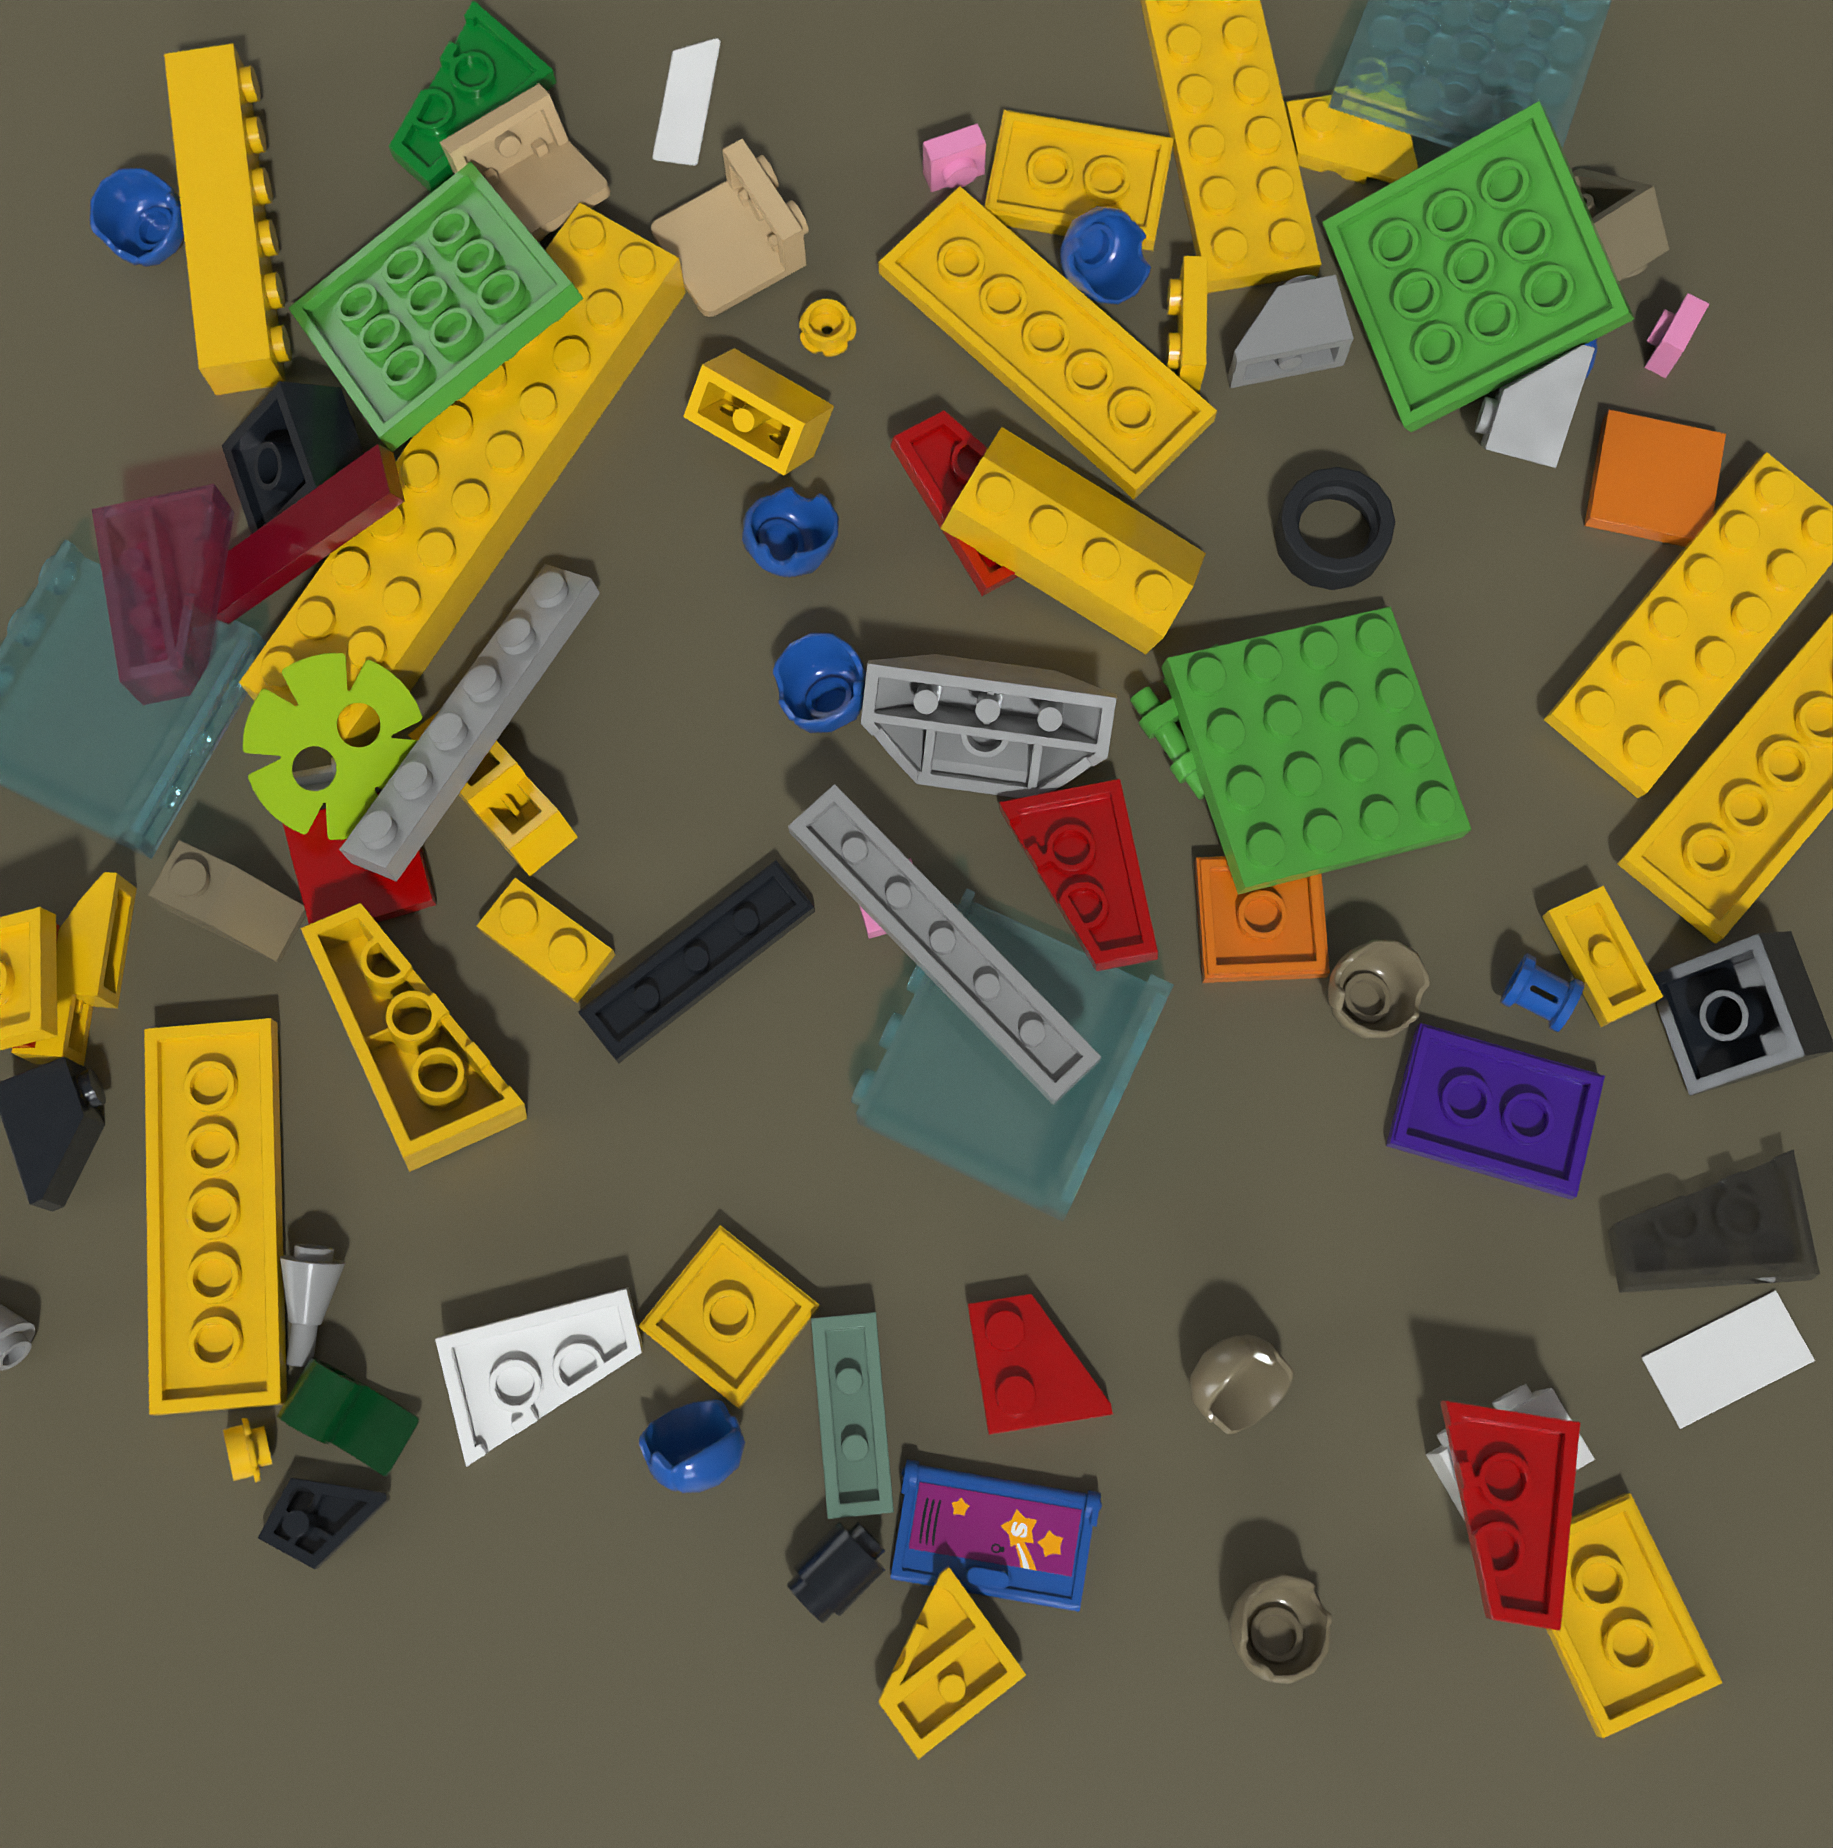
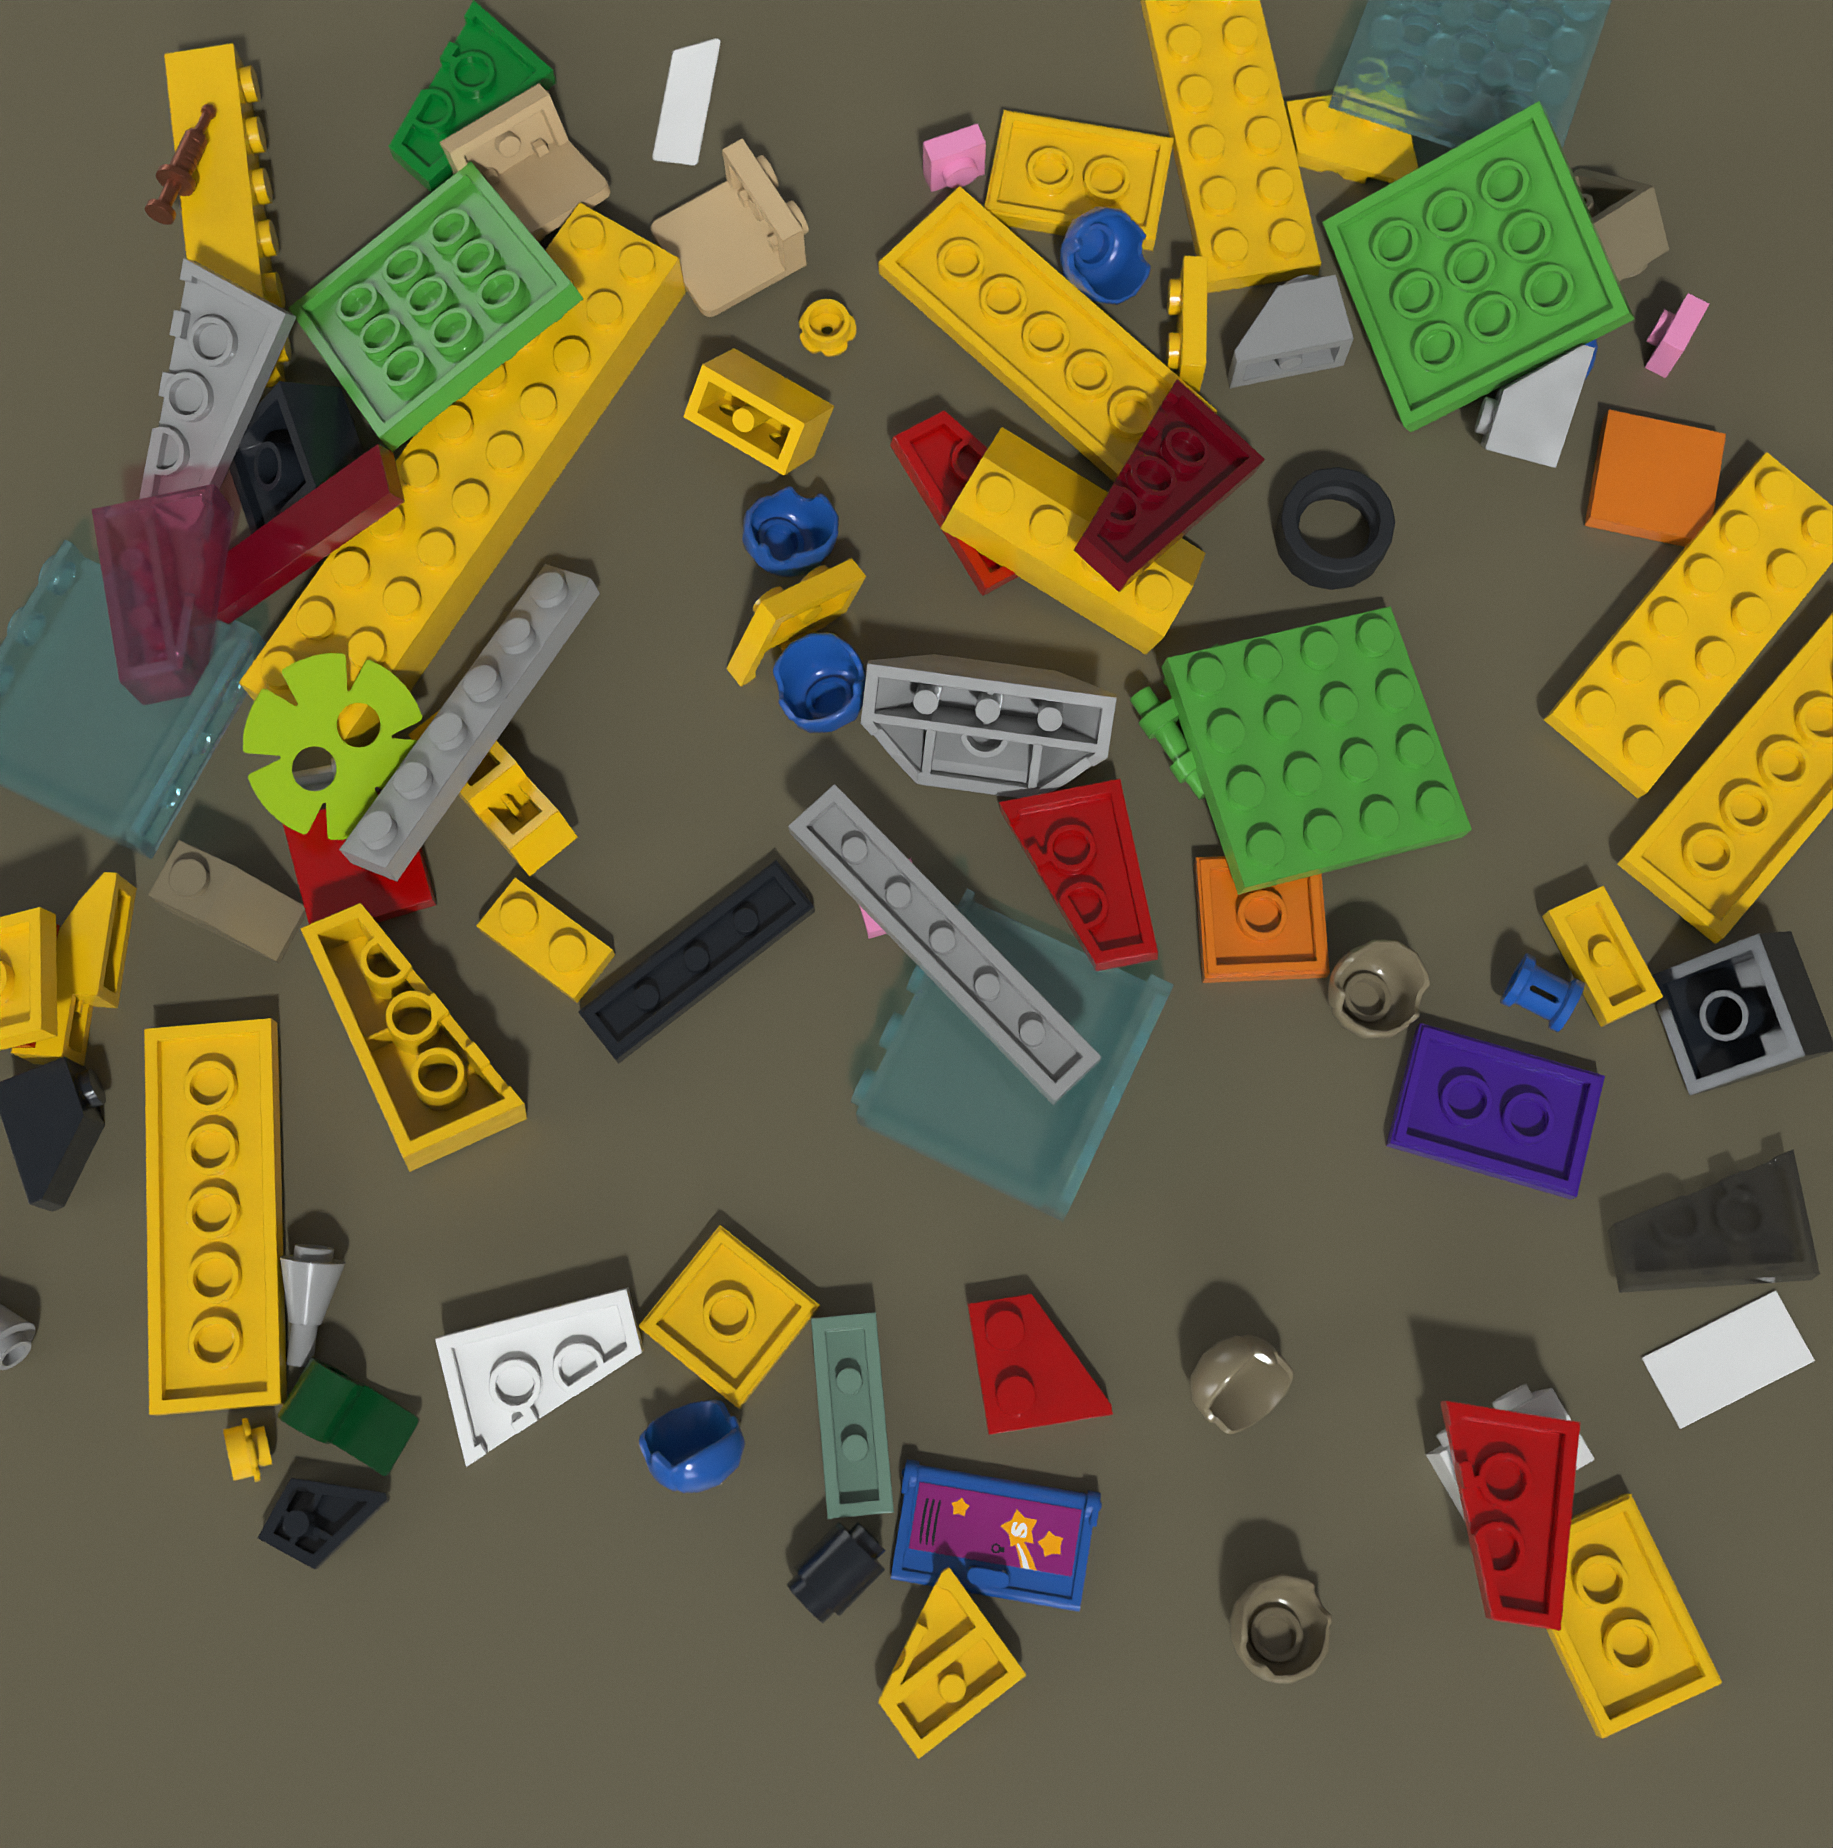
(137, 216): blue hair -> none
(177, 175): none -> copper piece
(214, 380): none -> light grey wing
(793, 613): none -> yellow wing
(1166, 487): none -> dark red wing

